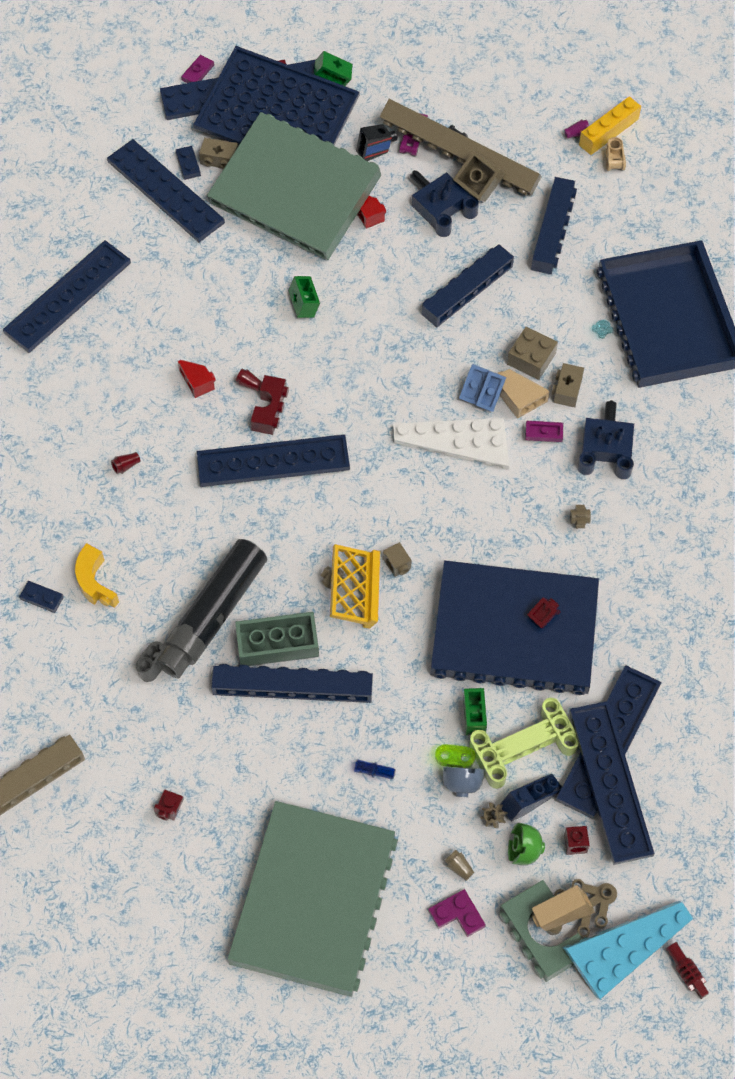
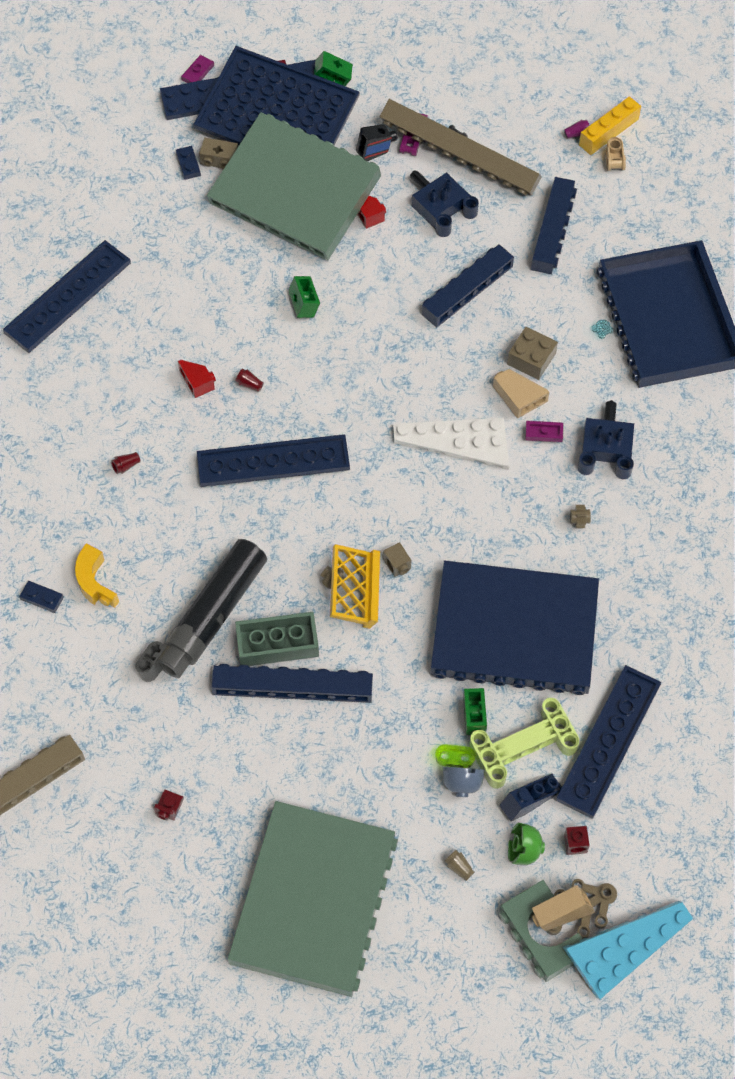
(166, 190): dark blue plate -> none
(266, 418): dark red arch -> none
(374, 769): clear blue axle -> none
(460, 908): magenta plate -> none
(479, 176): dark tan brick -> none
(482, 387): medium blue slope -> none
(489, 817): dark tan gear -> none
(544, 611): dark red bracket -> none
(568, 385): dark tan brick -> none
(611, 783): dark blue plate -> none
(688, 970): dark red hinge -> none

